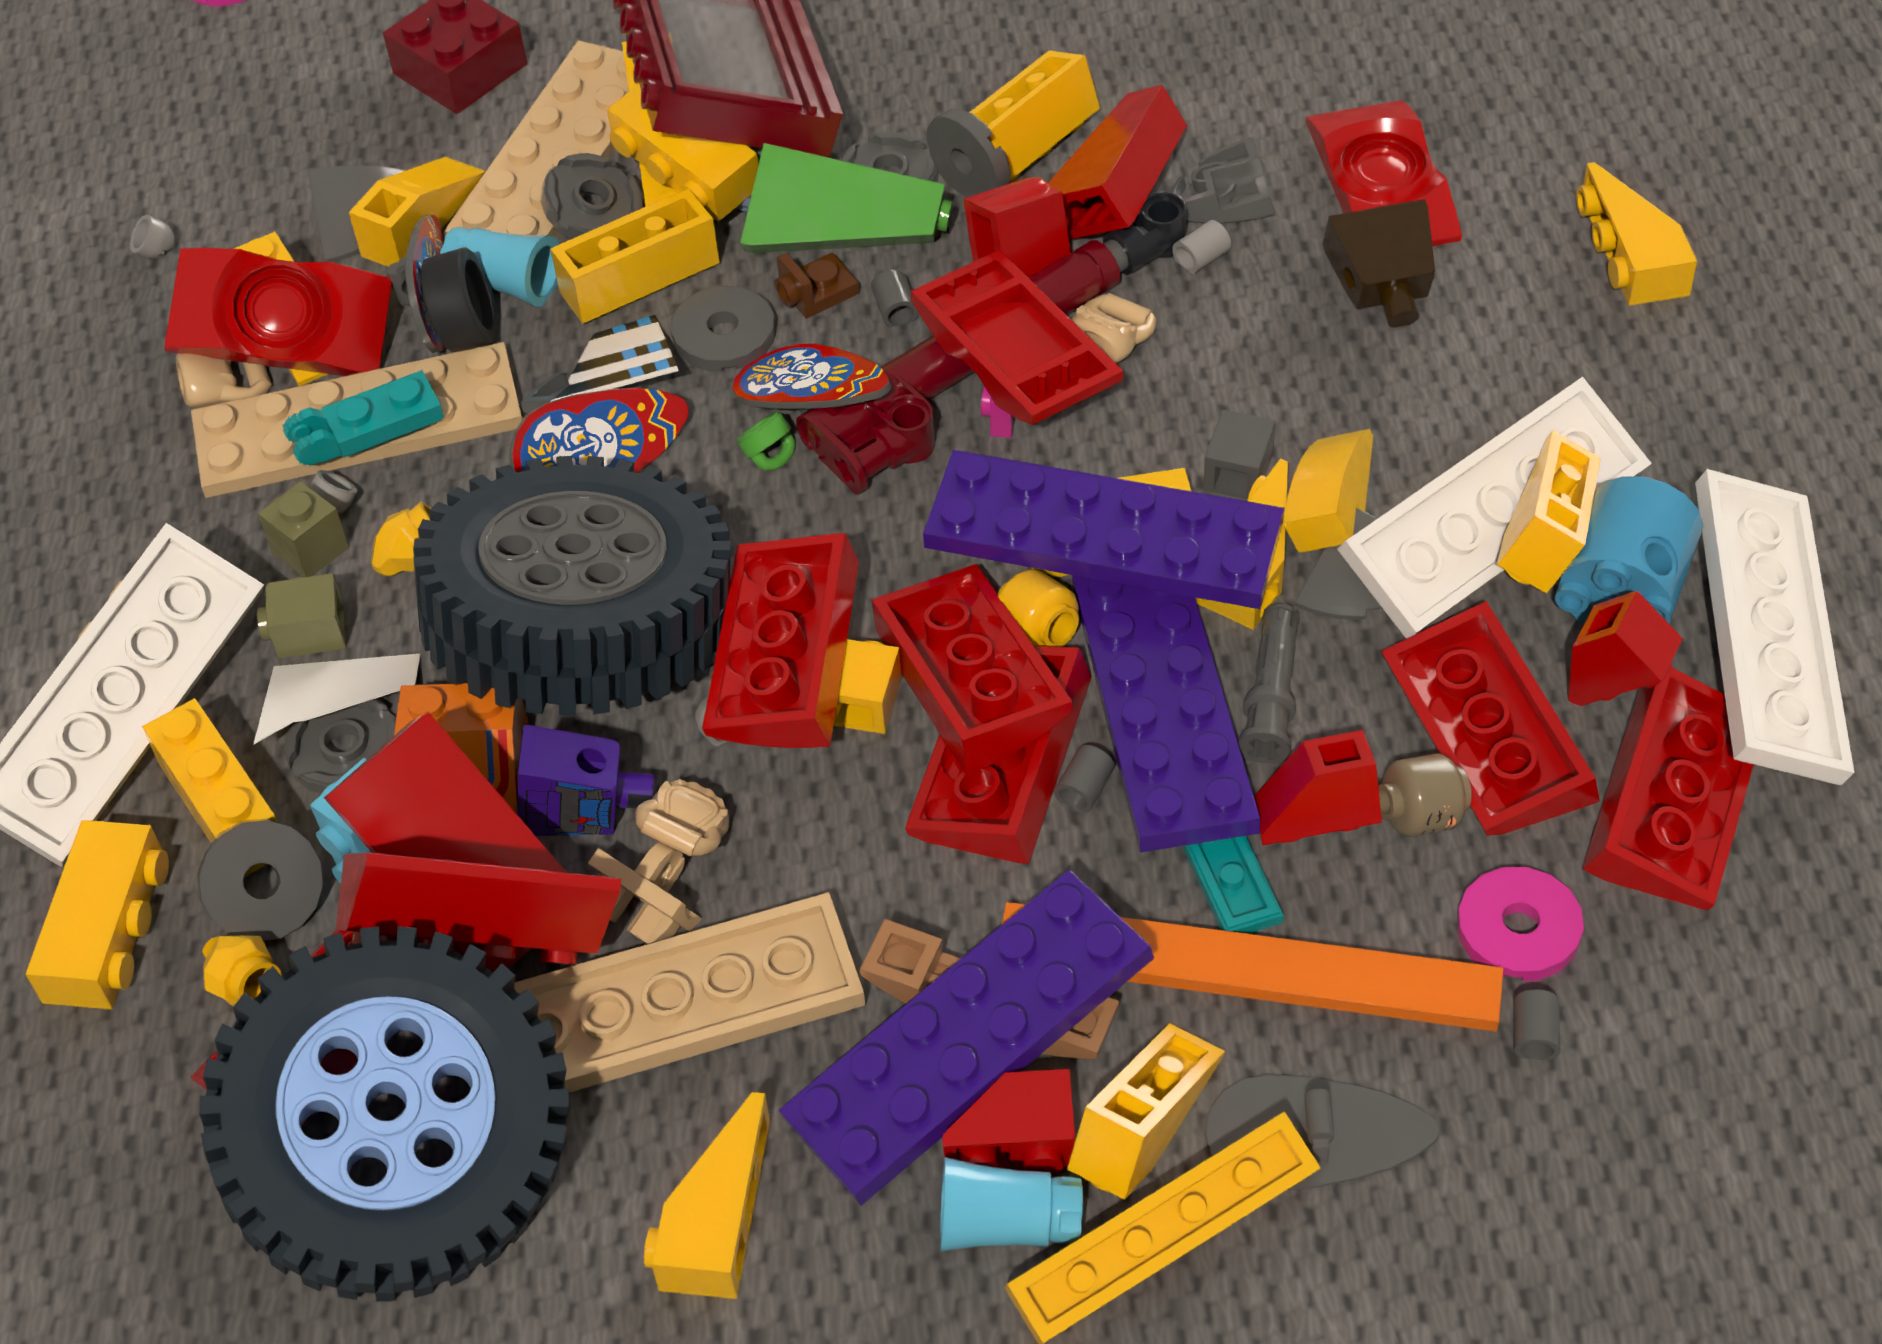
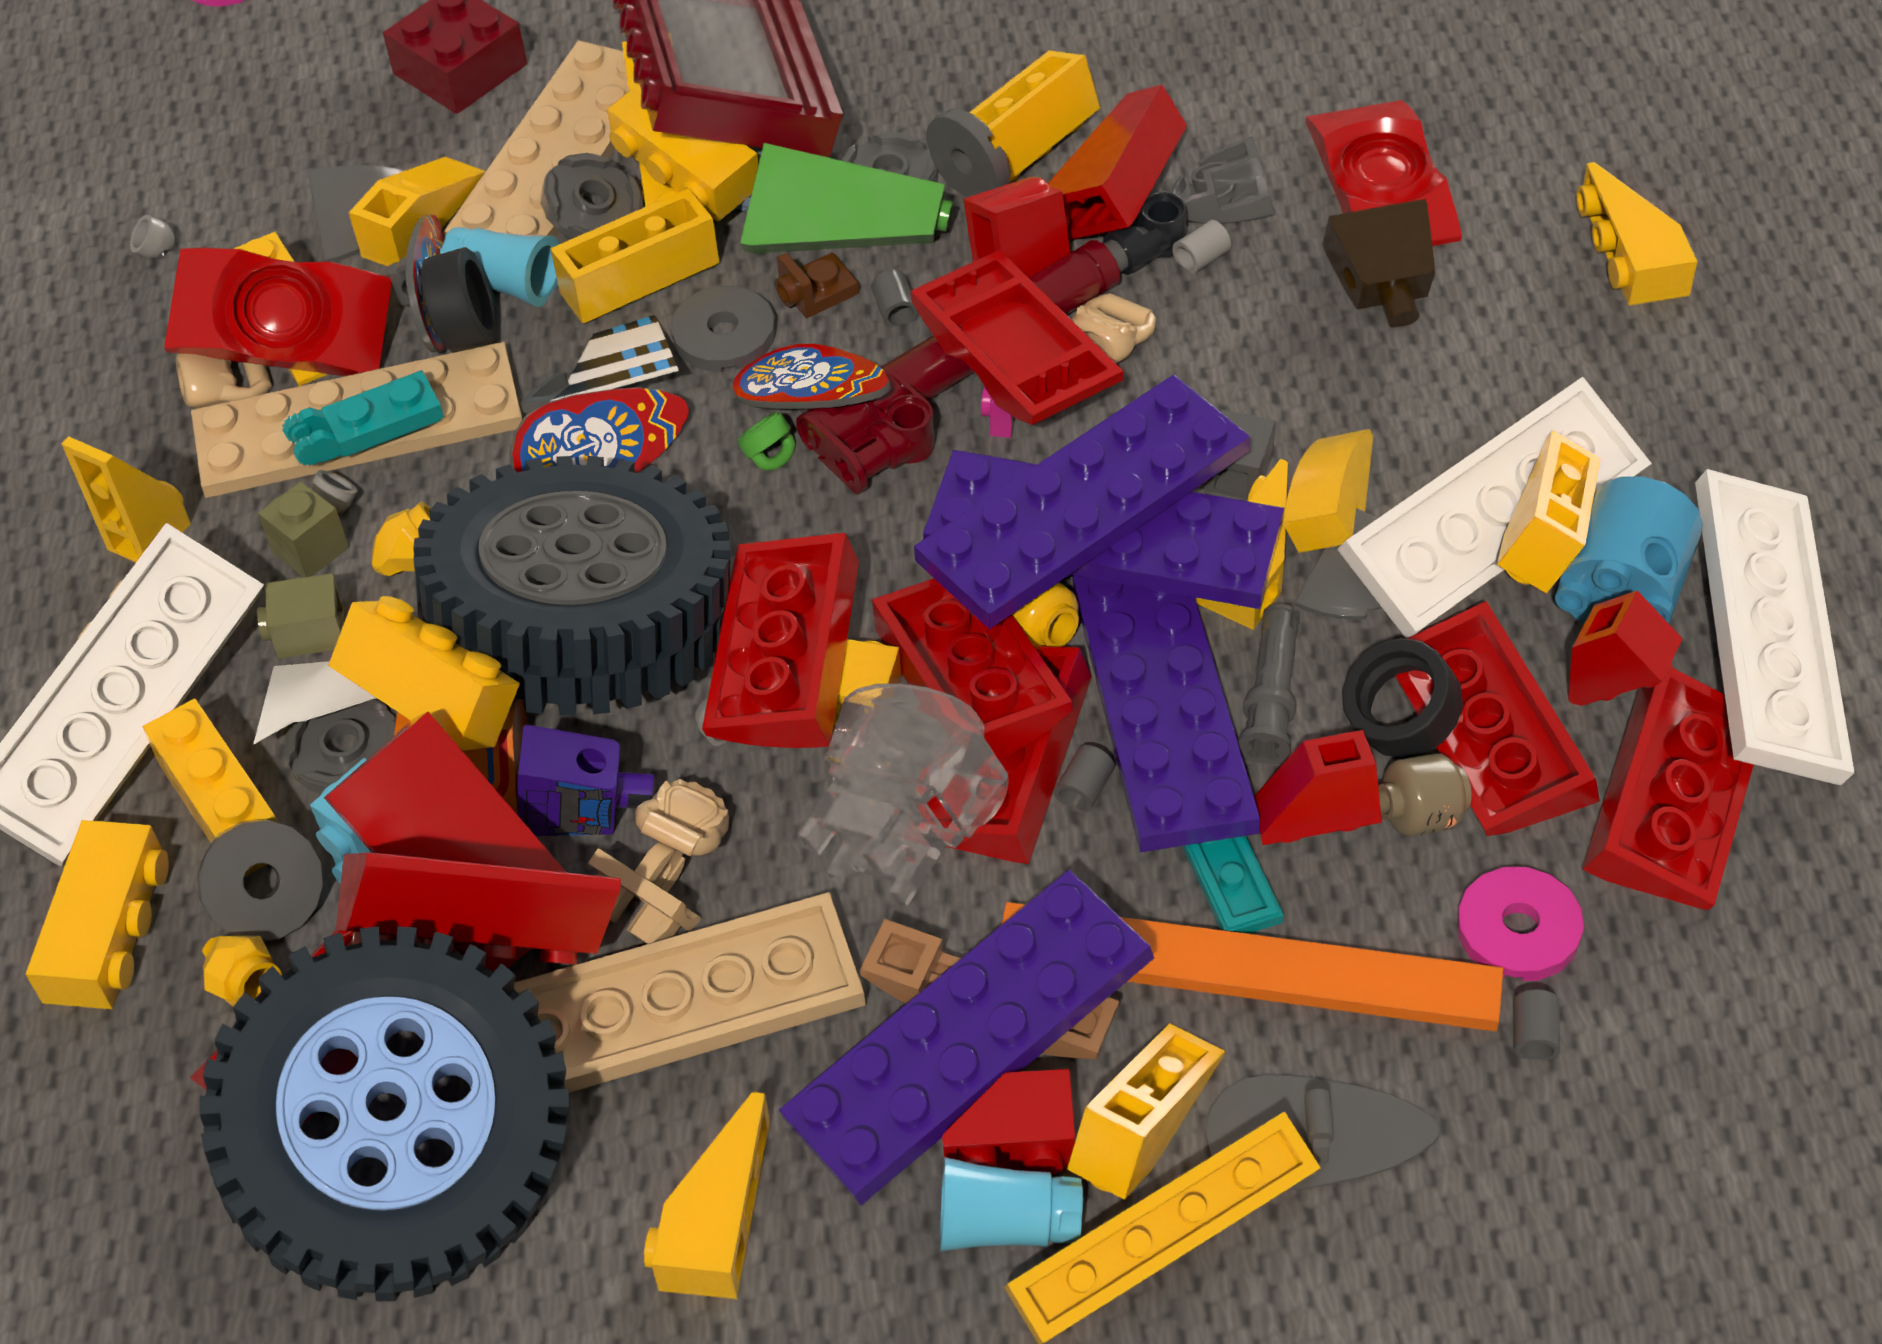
(124, 500): none -> yellow slope
(423, 670): none -> yellow brick
(886, 762): none -> clear piece
(1081, 500): none -> dark purple plate
(1383, 664): none -> black tyre

